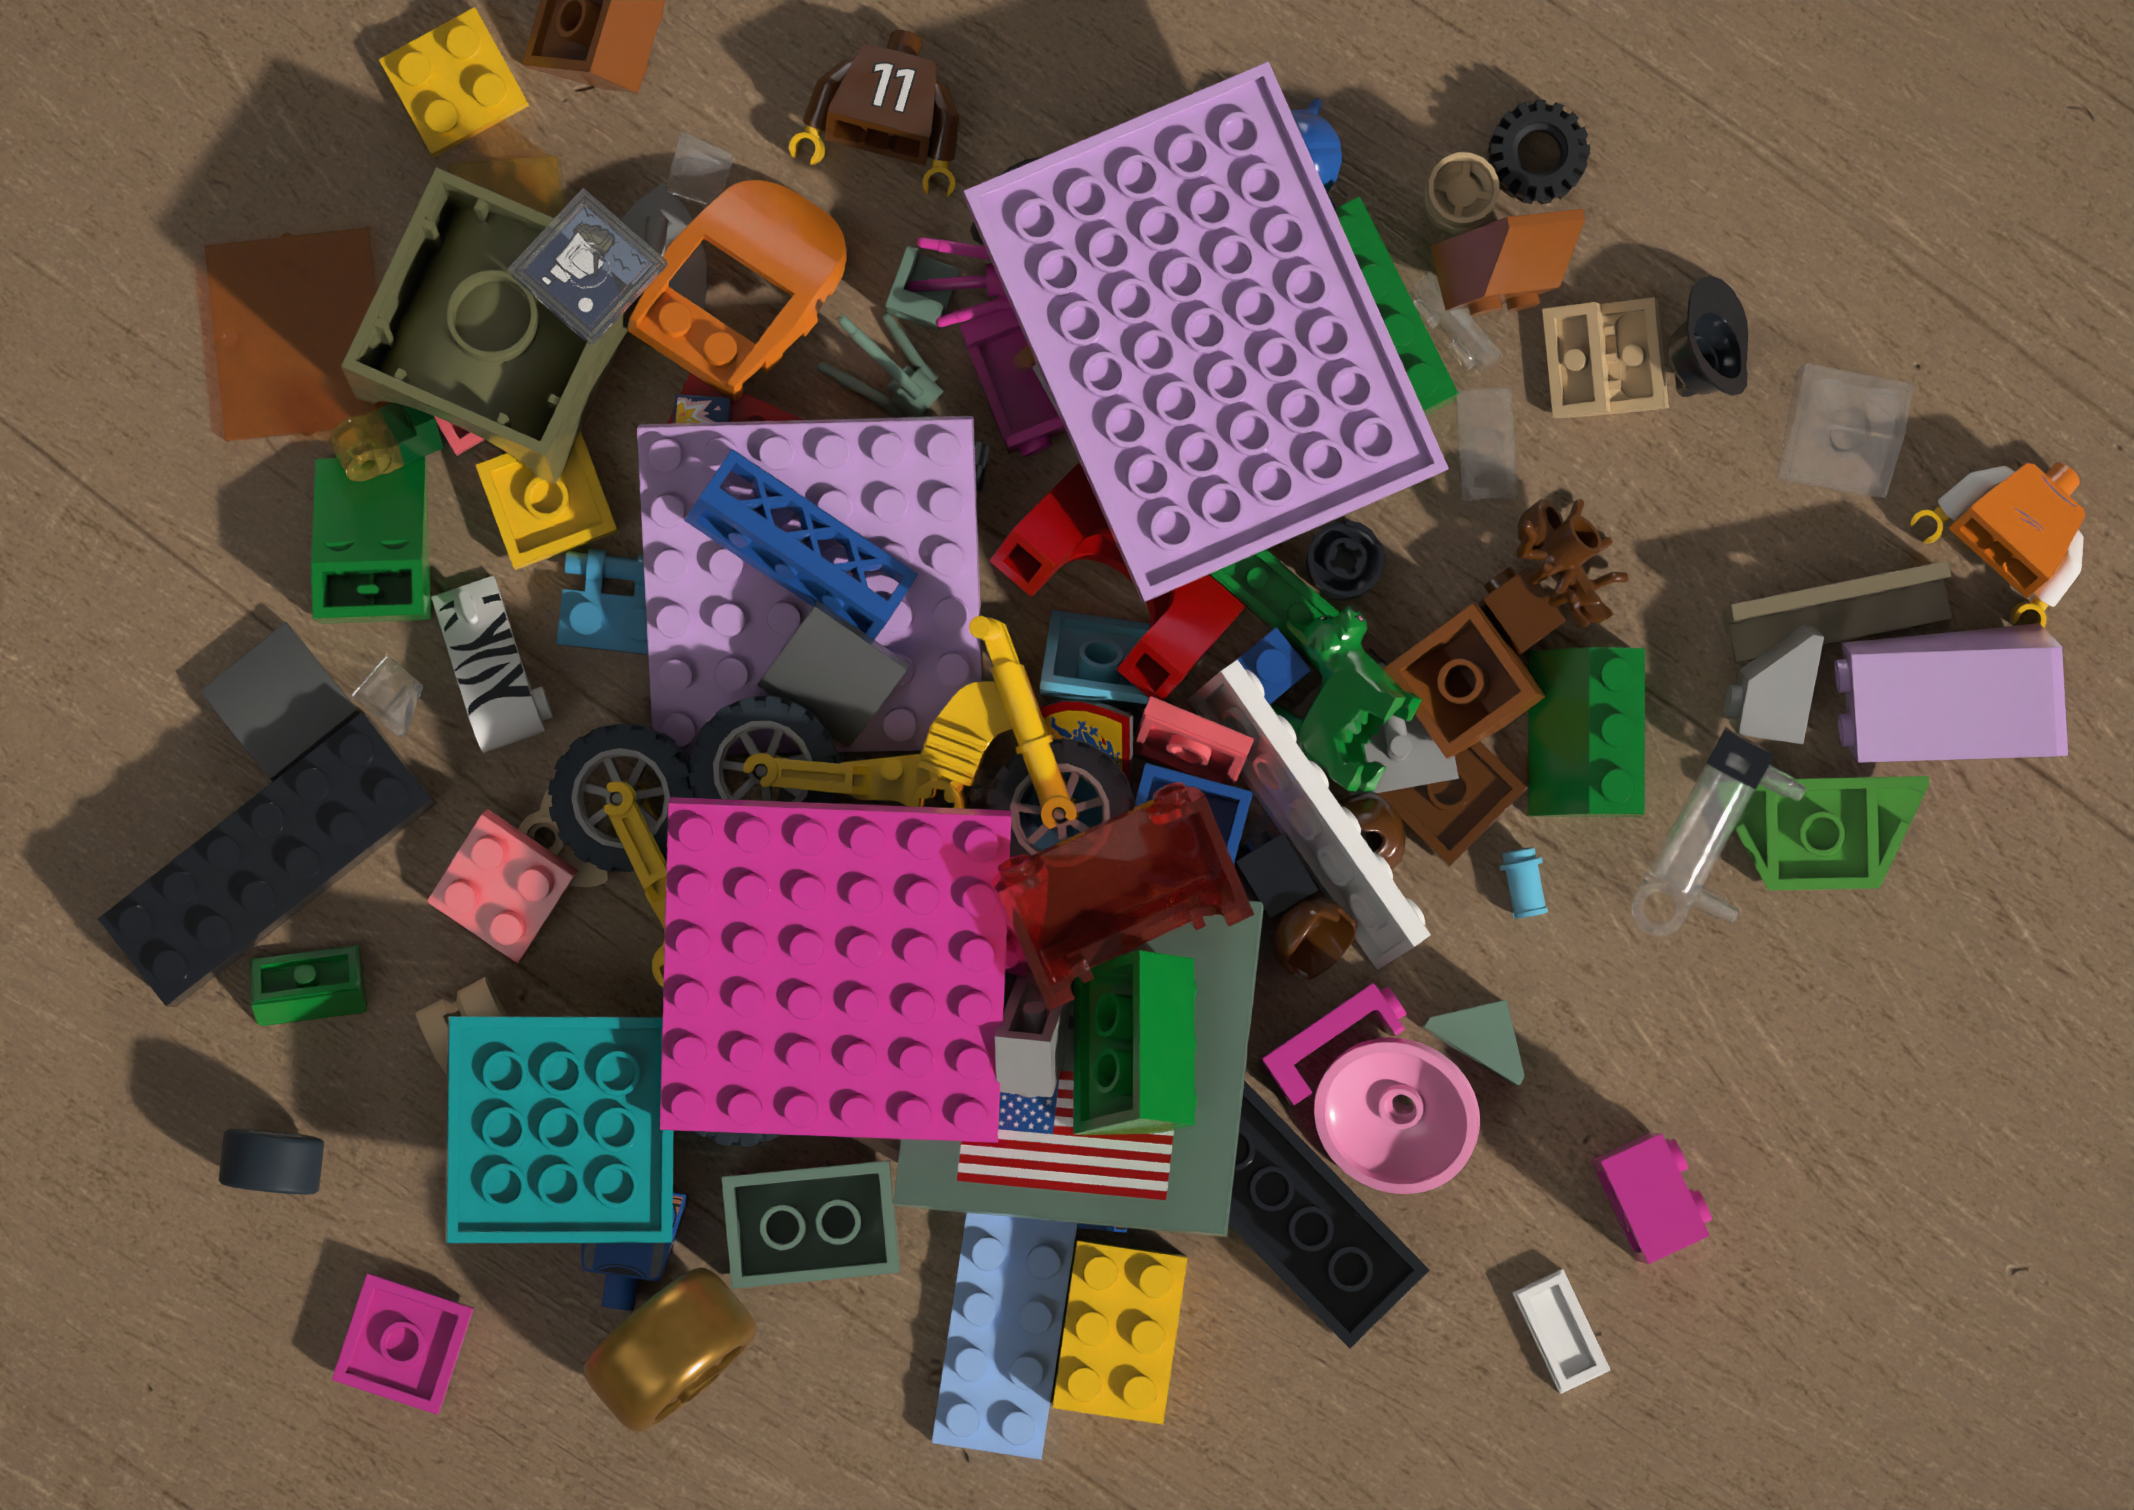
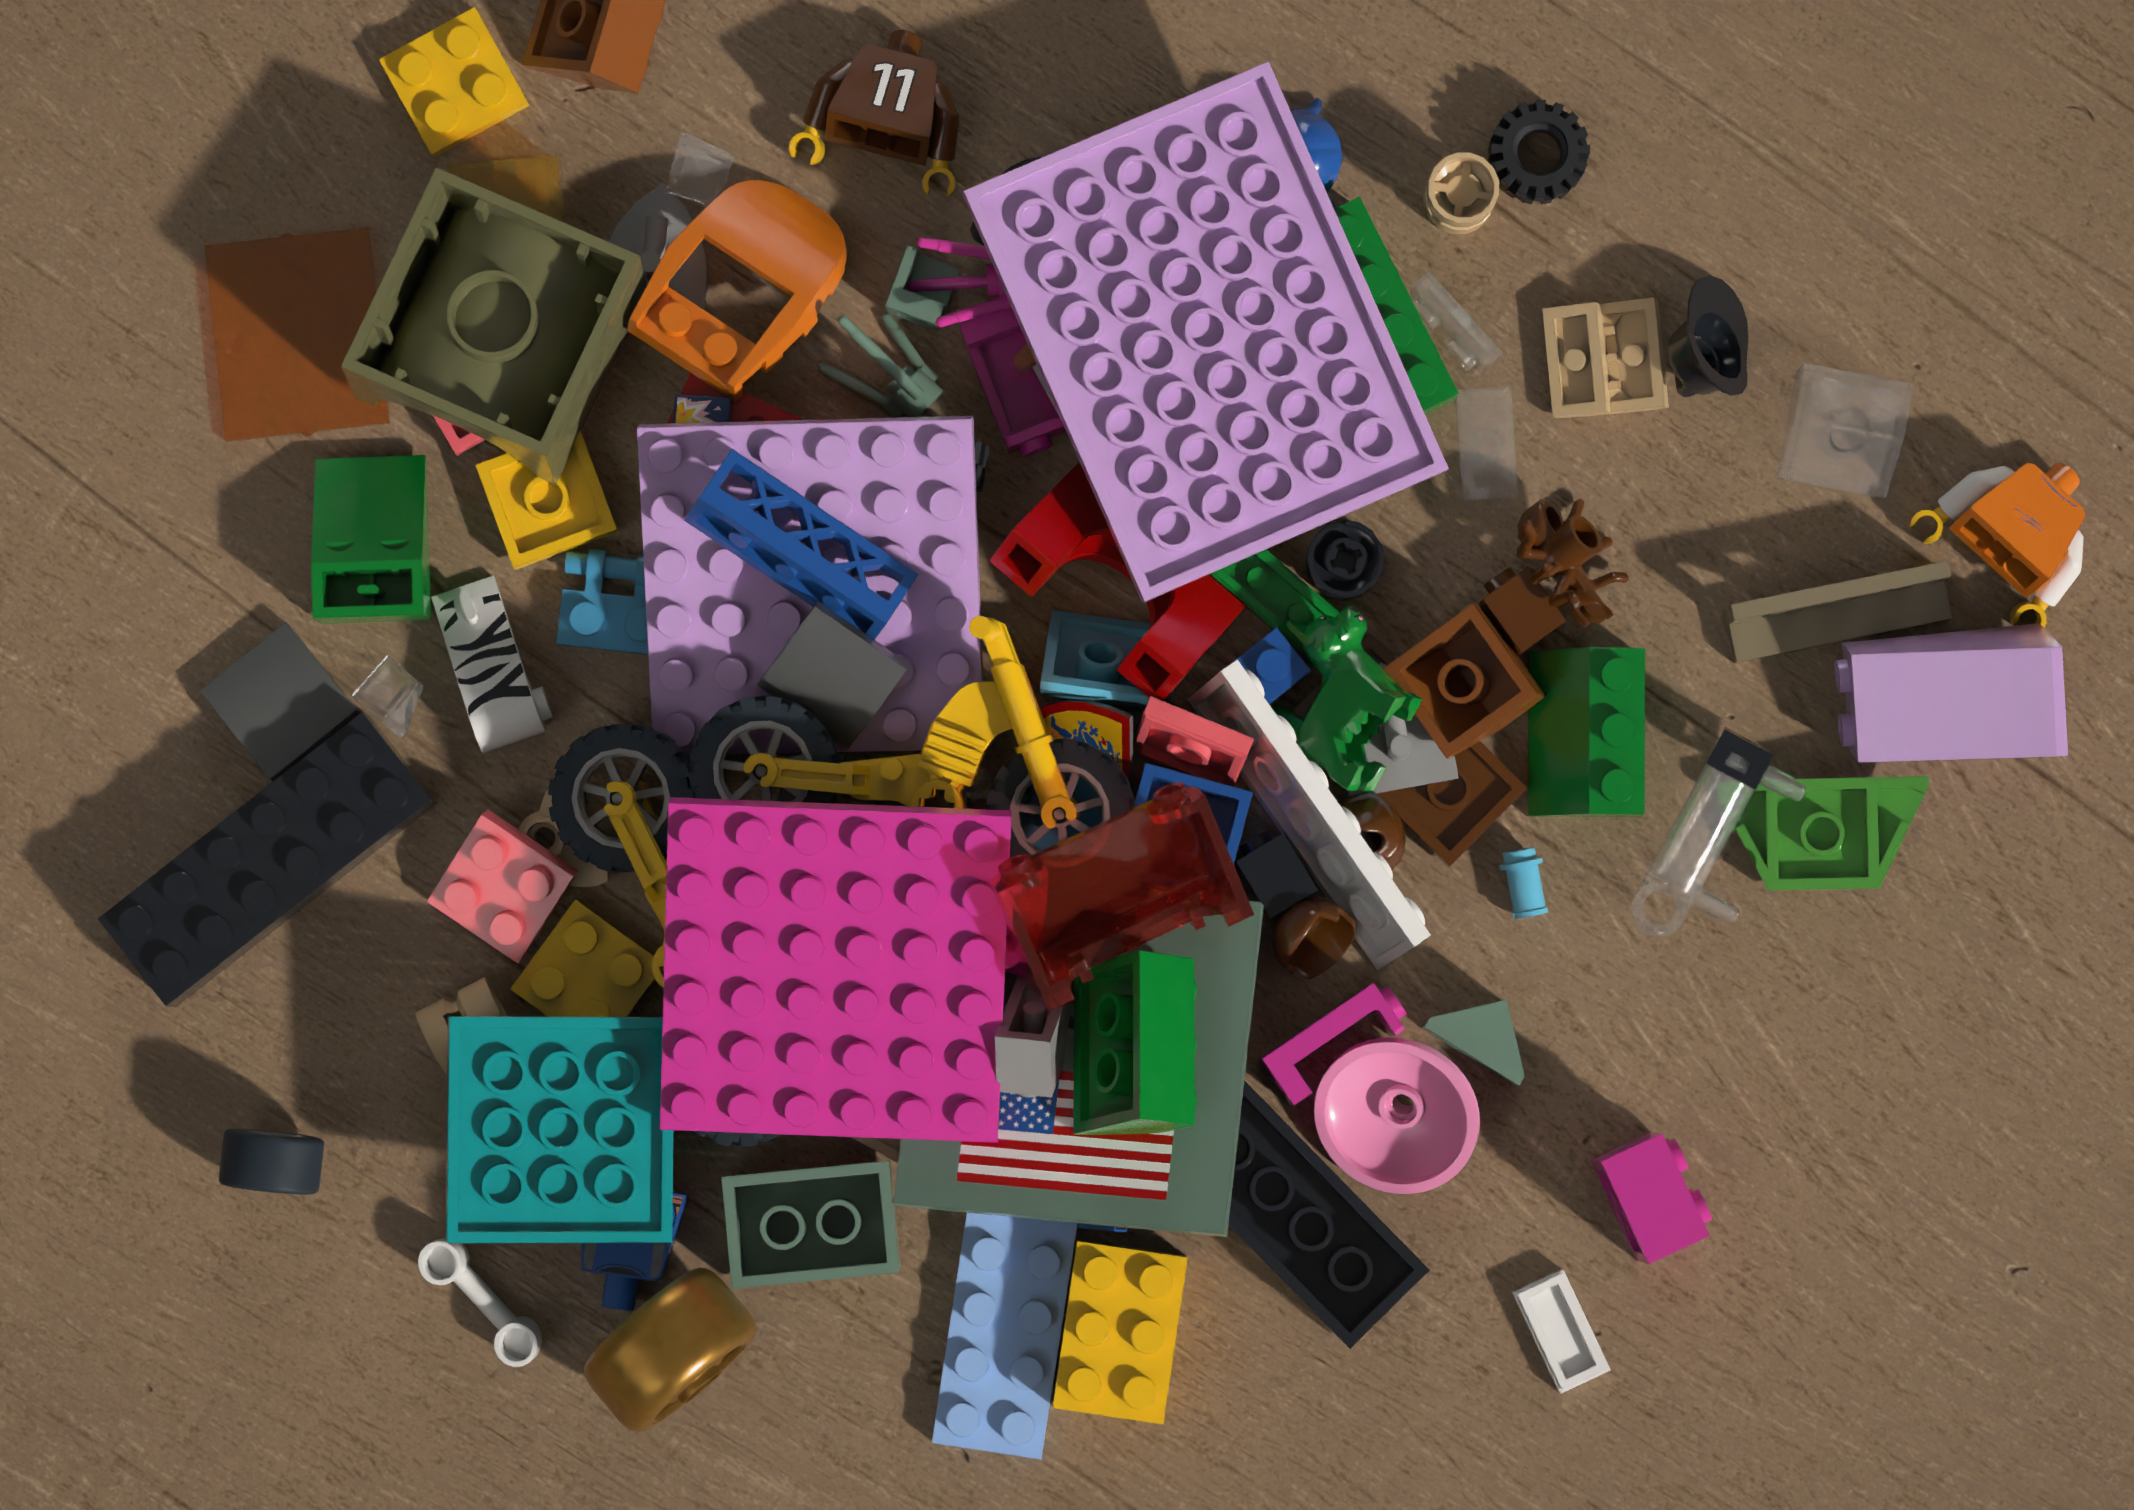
(307, 985): green slope -> none
(384, 440): clear yellow leg -> none
(403, 1343): dark pink plate -> none
(449, 1262): none -> white bar
(586, 969): none -> yellow plate
(587, 267): clear tile -> none
(1506, 261): dark orange slope -> none
(1777, 689): light grey slope -> none

